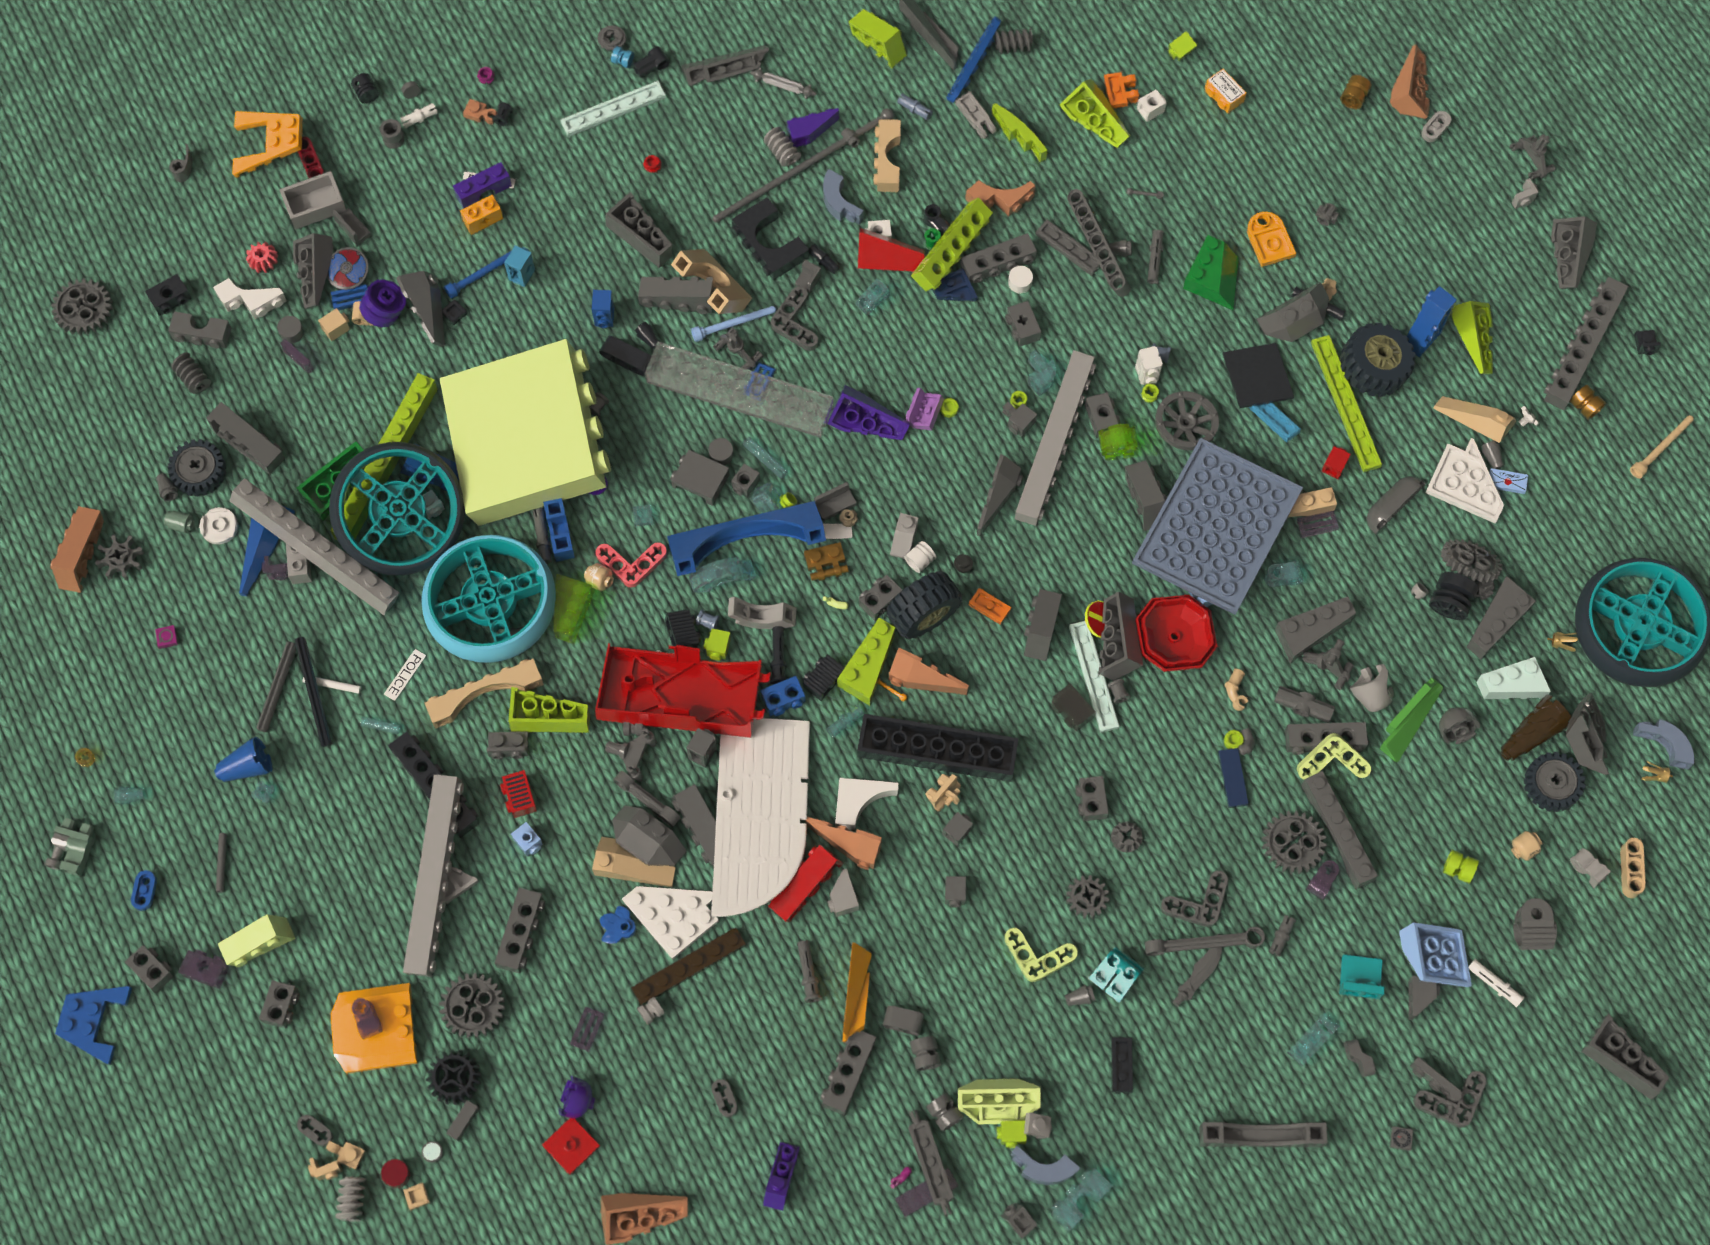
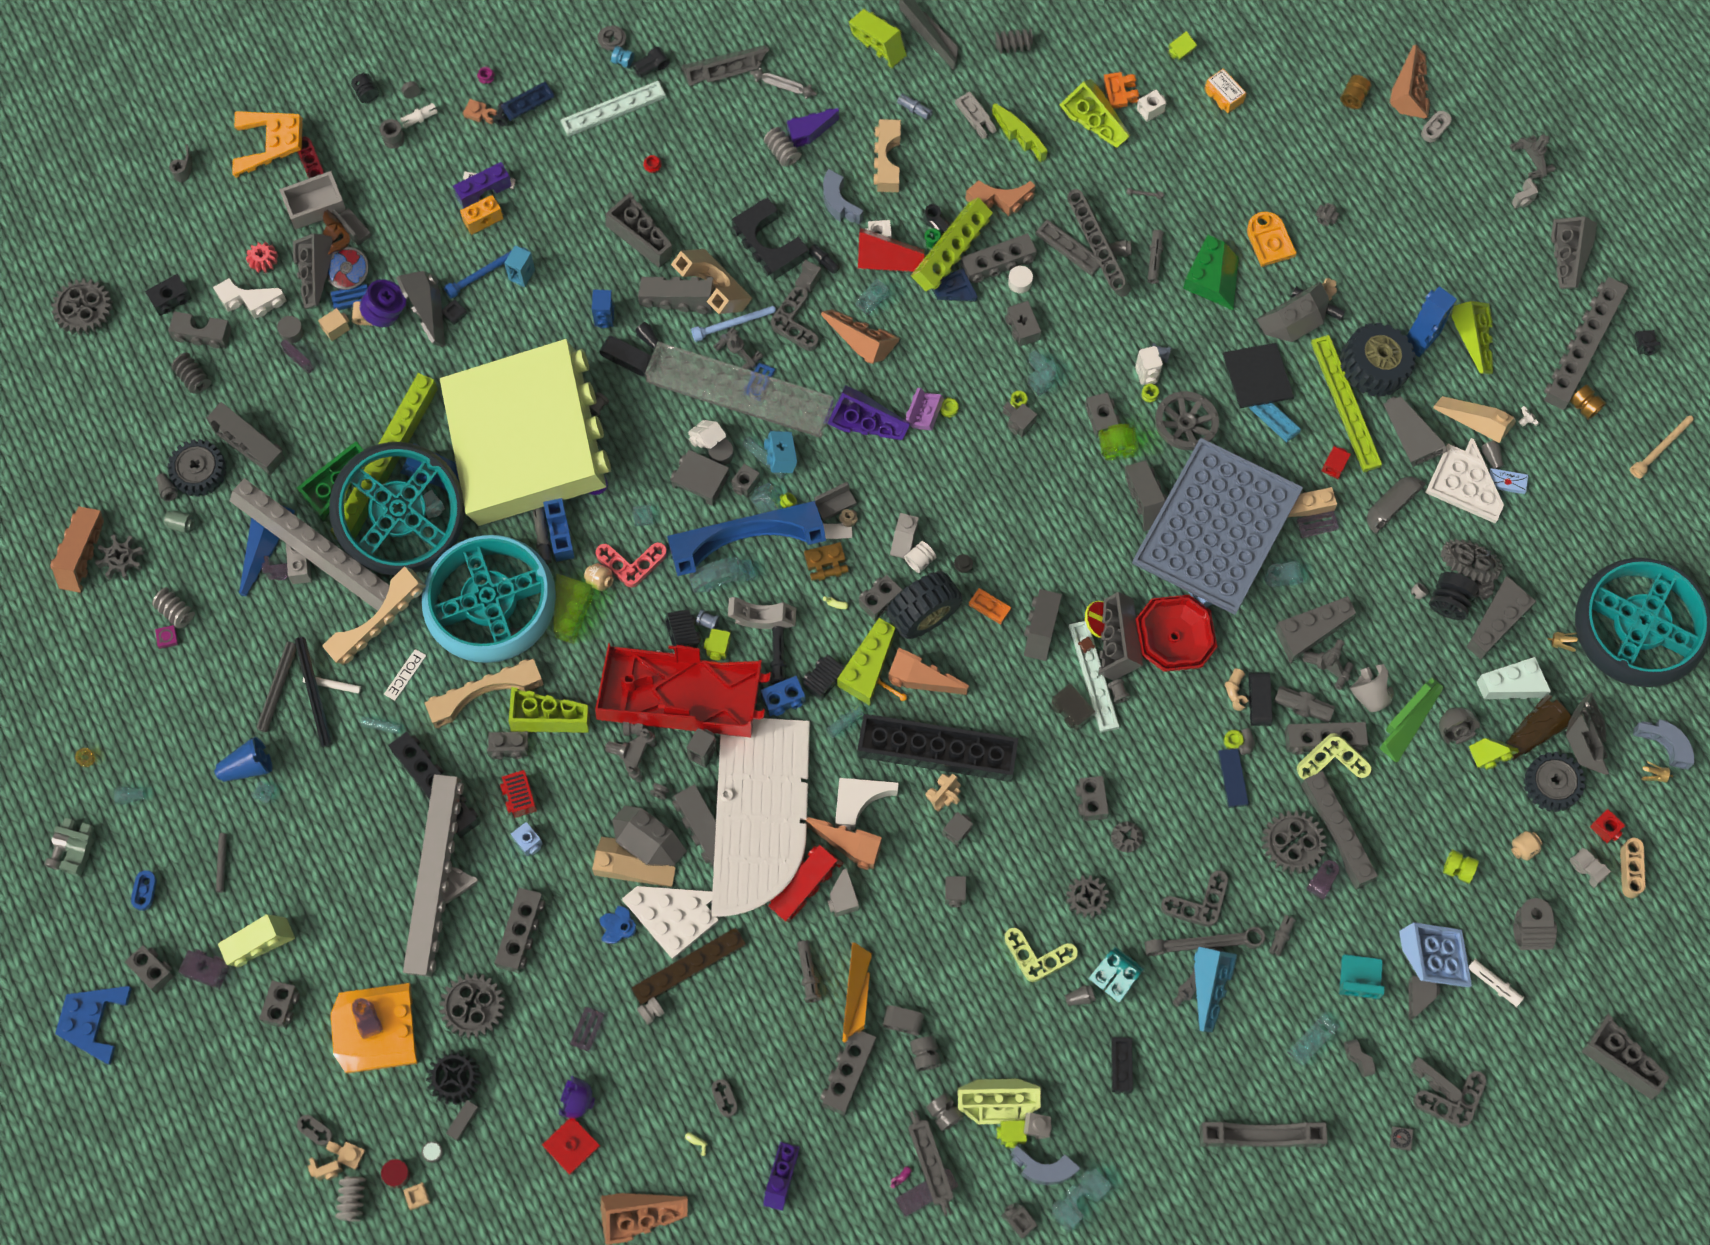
(172, 608): none -> light grey piece
(218, 525): white tile -> none
(334, 229): none -> reddish brown helmet
(402, 590): none -> tan arch
(527, 101): none -> dark blue tile
(626, 783): dark grey piece -> none
(659, 791): none -> dark grey bush
(697, 1141): none -> yellowish green piece
(706, 434): none -> white brick
(780, 452): none -> dark azure brick
(850, 138): dark grey bar -> none
(865, 341): none -> nougat wedge
(971, 65): blue plate -> none
(1004, 483): dark grey wedge -> none
(1054, 438): light grey brick -> none
(1086, 644): none -> copper piece
(1211, 973): none -> dark azure wedge
(1260, 699): none -> black beam
(1415, 435): none -> dark grey slope
(1491, 751): none -> lime slope
(1600, 829): none -> red brick

